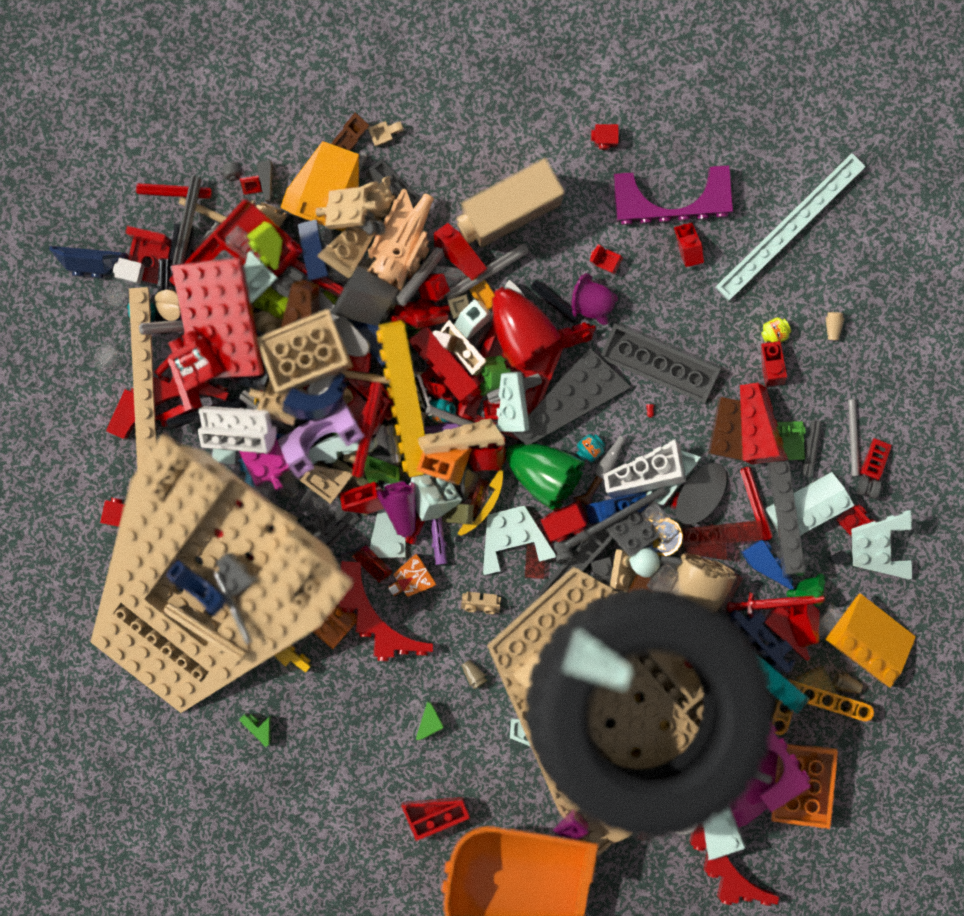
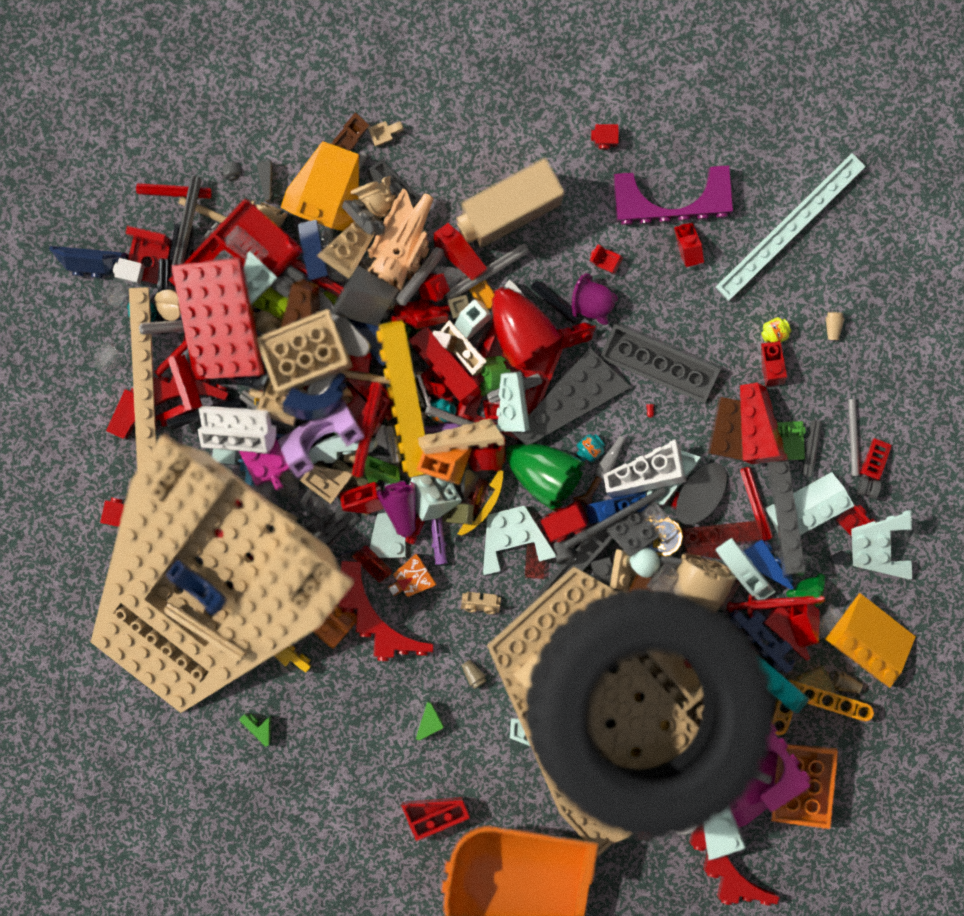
(193, 361): red hips -> none
(233, 608): dark grey bar -> none
(235, 574): dark grey wing -> none
(251, 185): red slope -> none
(267, 244): lime slope -> none
(346, 208): tan plate -> none
(572, 826): magenta slope -> none
(595, 662): light aqua wing -> none
(745, 570): none -> light aqua slope

